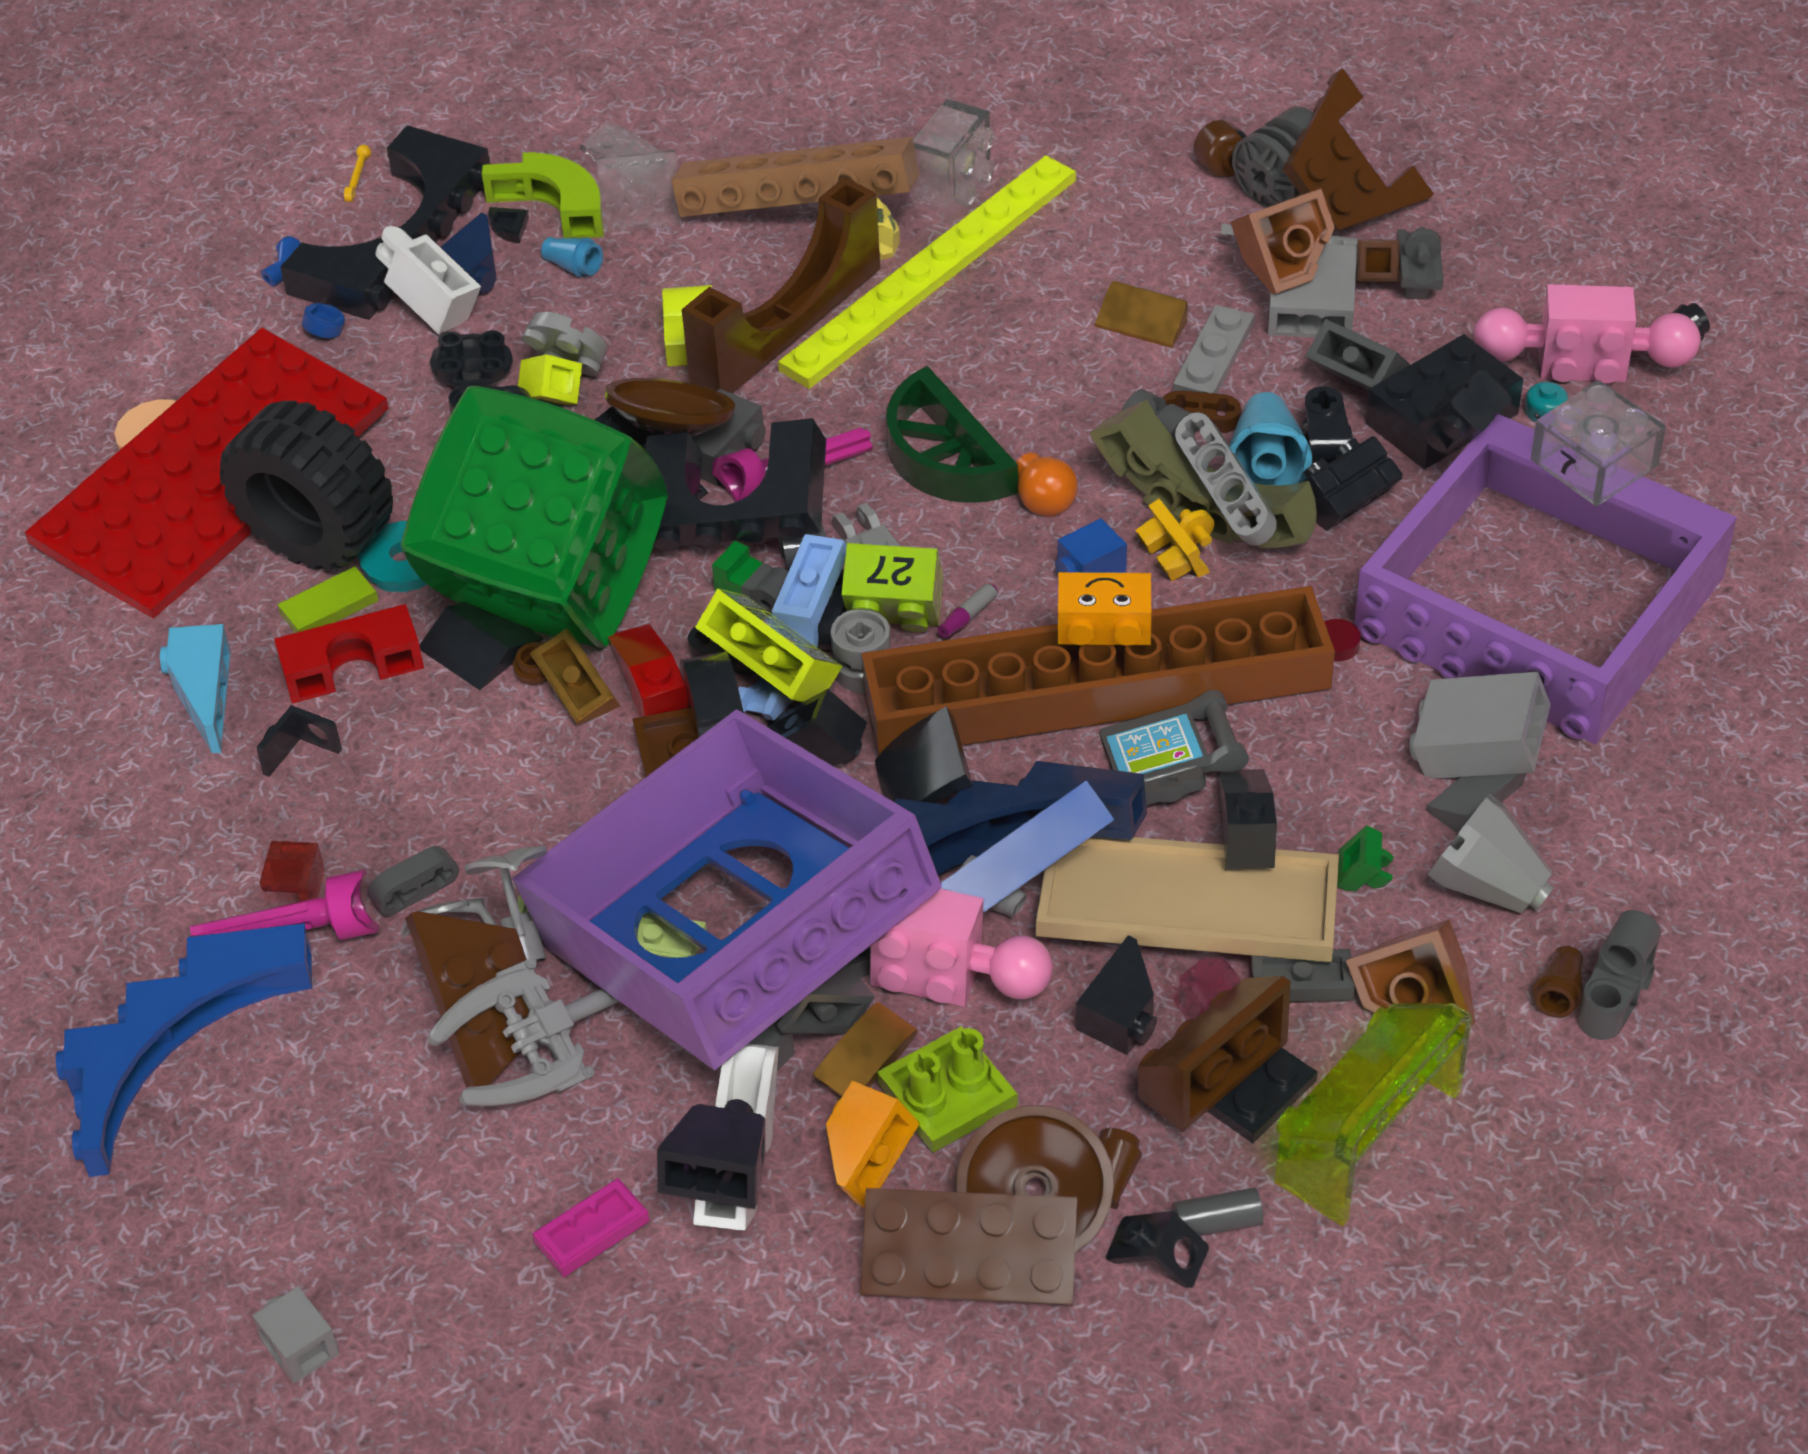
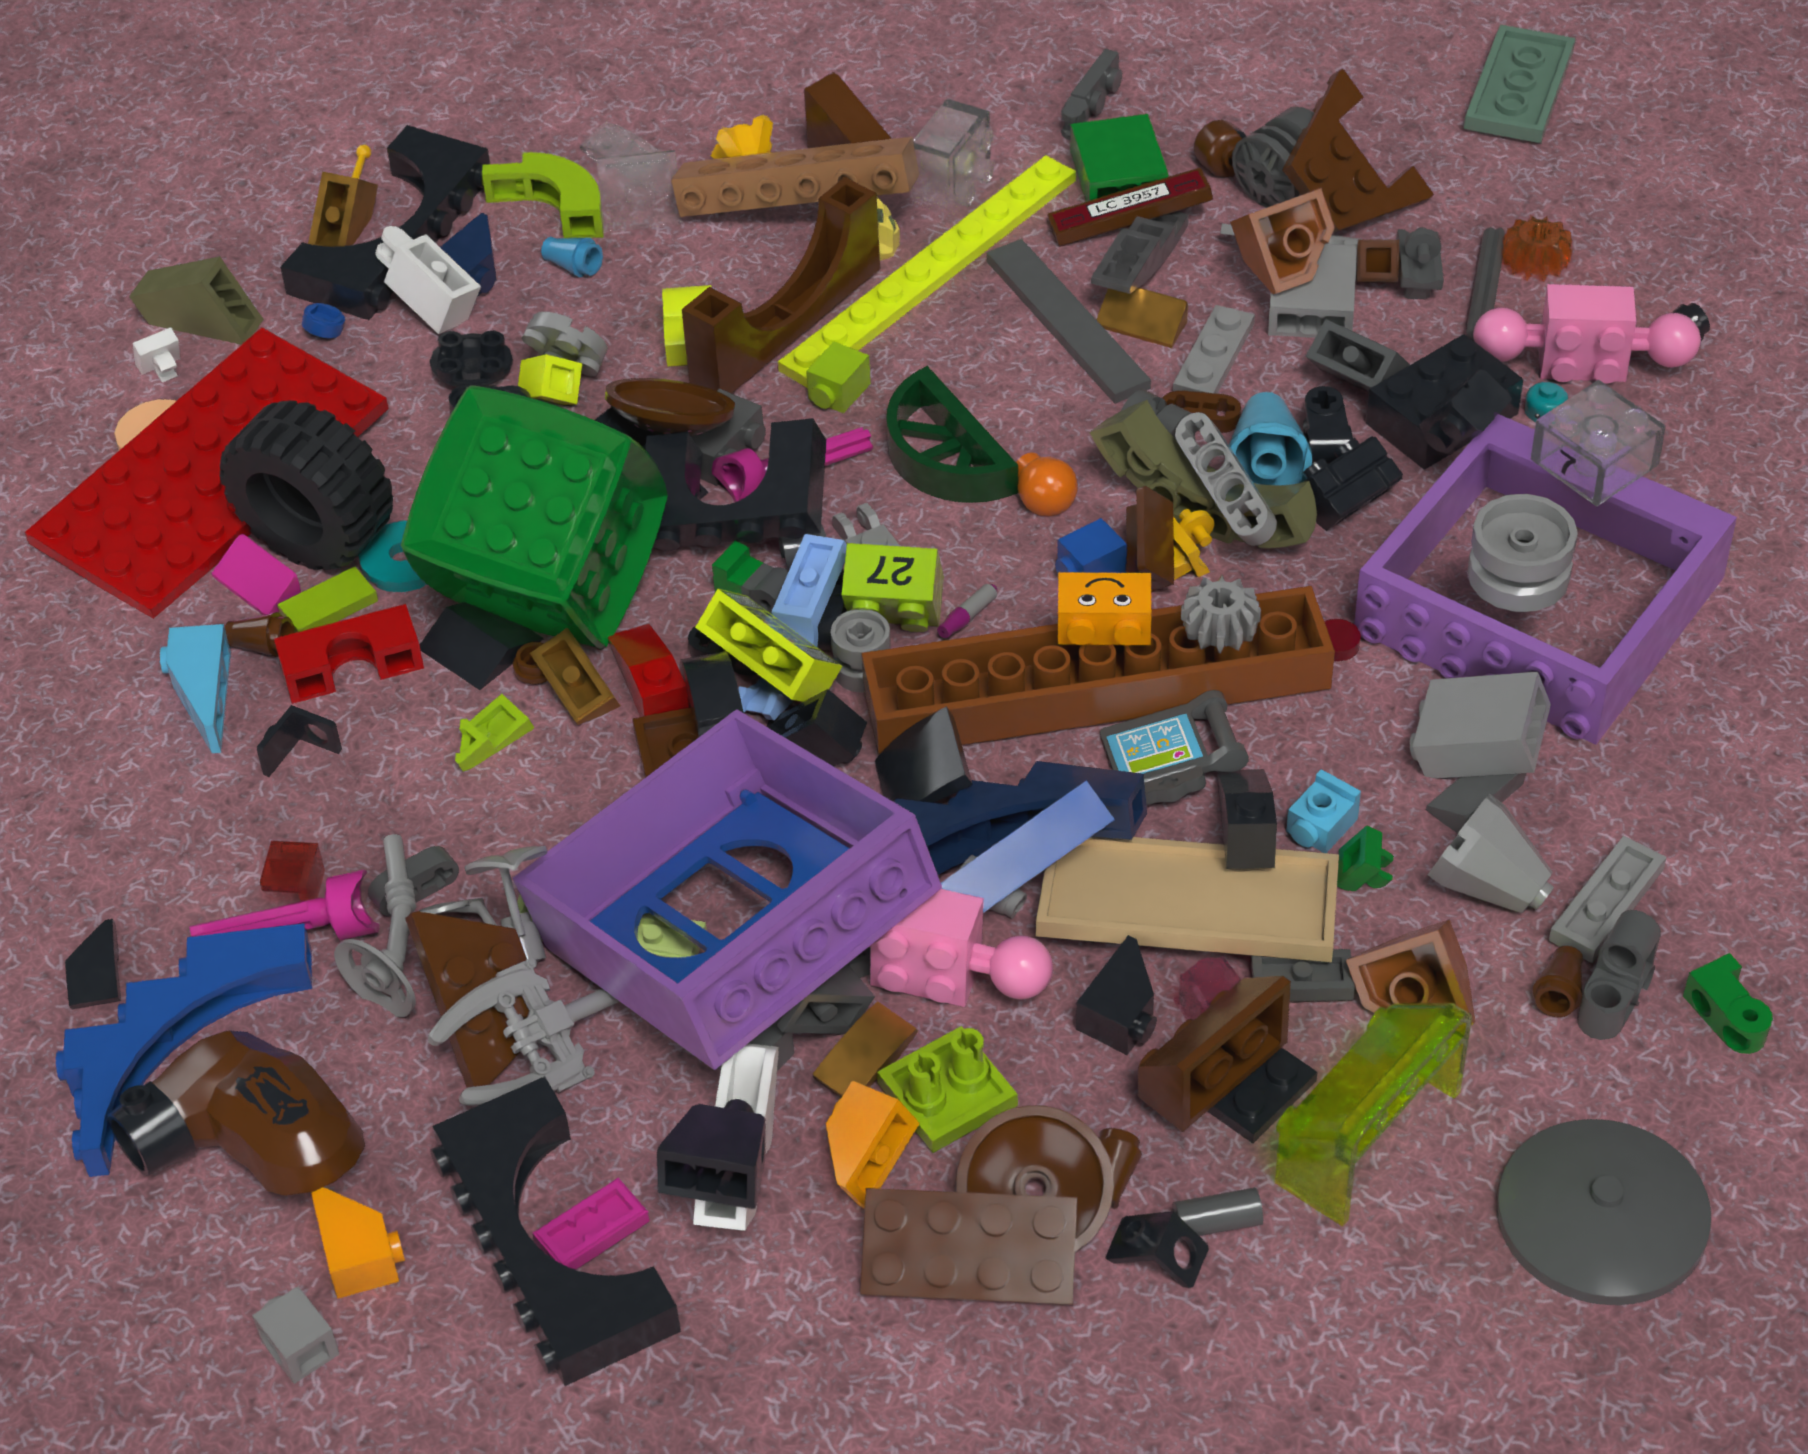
(93, 969): none -> black slope
(158, 354): none -> white tile
(197, 300): none -> olive slope
(252, 1101): none -> reddish brown piece
(256, 576): none -> dark pink slope
(259, 632): none -> reddish brown cone
(285, 247): blue arm -> none
(341, 210): none -> pearl gold slope
(356, 1244): none -> light orange slope
(384, 968): none -> light grey dish
(490, 732): none -> lime slope
(508, 222): black tile -> none
(577, 1315): none -> black arch
(744, 139): none -> yellow rock
(837, 115): none -> reddish brown slope
(838, 377): none -> lime brick
(1068, 321): none -> dark grey tile
(1092, 90): none -> dark grey hinge
(1116, 155): none -> green brick
(1124, 206): none -> tile
(1139, 251): none -> flat silver slope
(1151, 537): none -> reddish brown panel
(1220, 613): none -> light grey gear
(1323, 812): none -> medium azure brick
(1486, 276): none -> dark grey axle
(1520, 83): none -> sand green plate
(1522, 552): none -> light grey wheel
(1537, 247): none -> clear orange gear
(1603, 1212): none -> dark grey dish
(1609, 892): none -> light grey plate
(1727, 1005): none -> green leg

